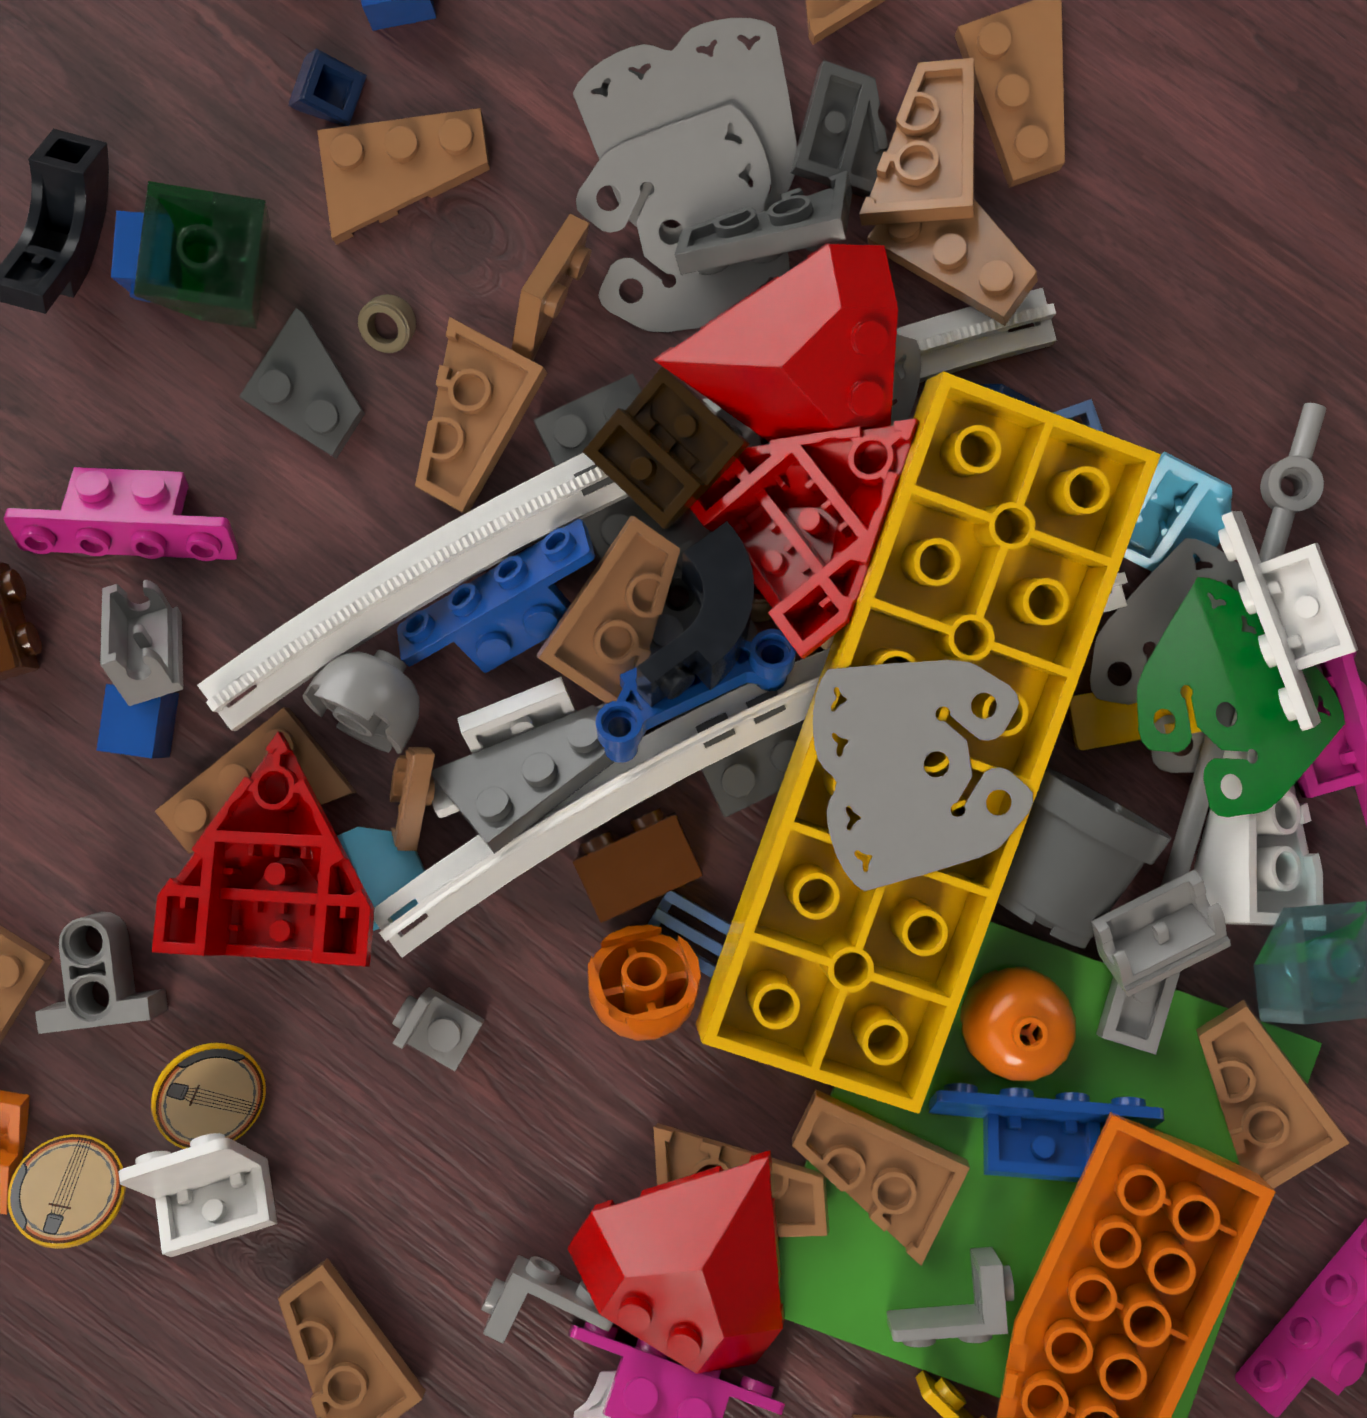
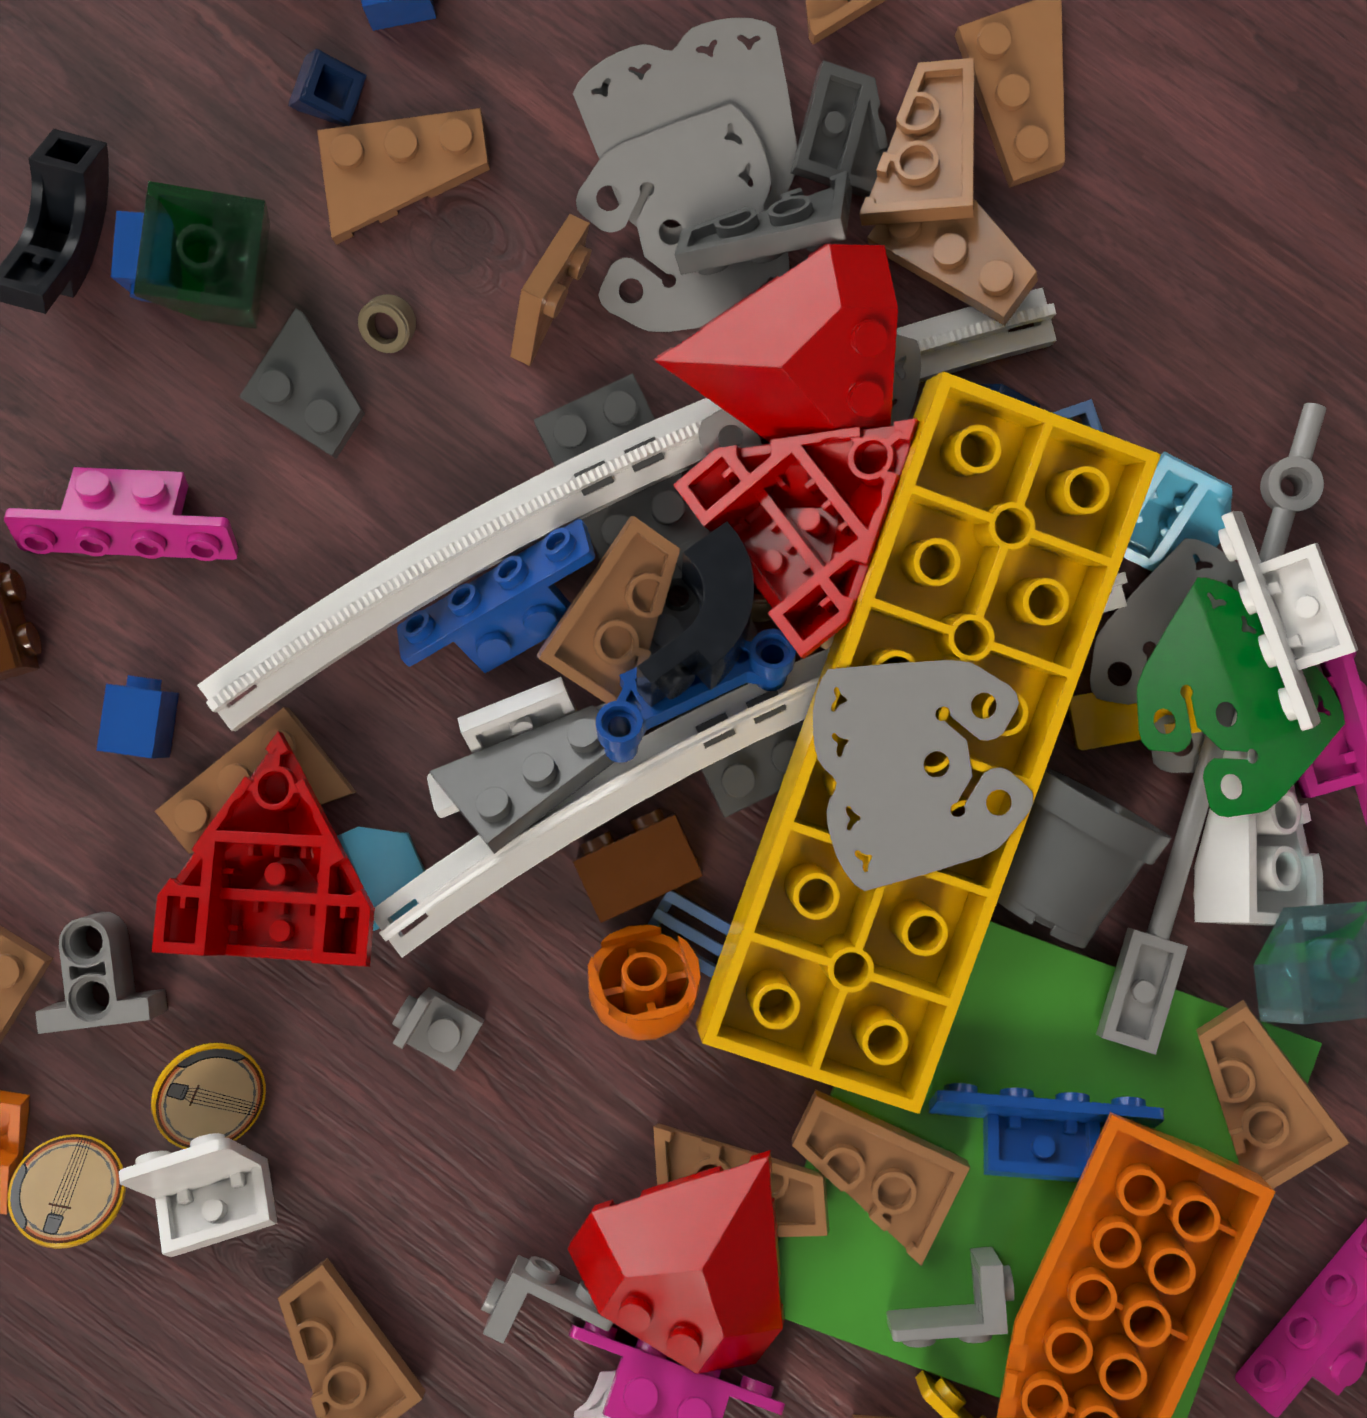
(141, 644): light grey hinge -> none
(367, 698): light grey cylinder -> none
(414, 789): medium nougat plate -> none
(475, 414): medium nougat wing -> none
(665, 448): dark brown slope -> none
(1000, 1008): orange cylinder -> none
(1160, 933): light grey hinge -> none

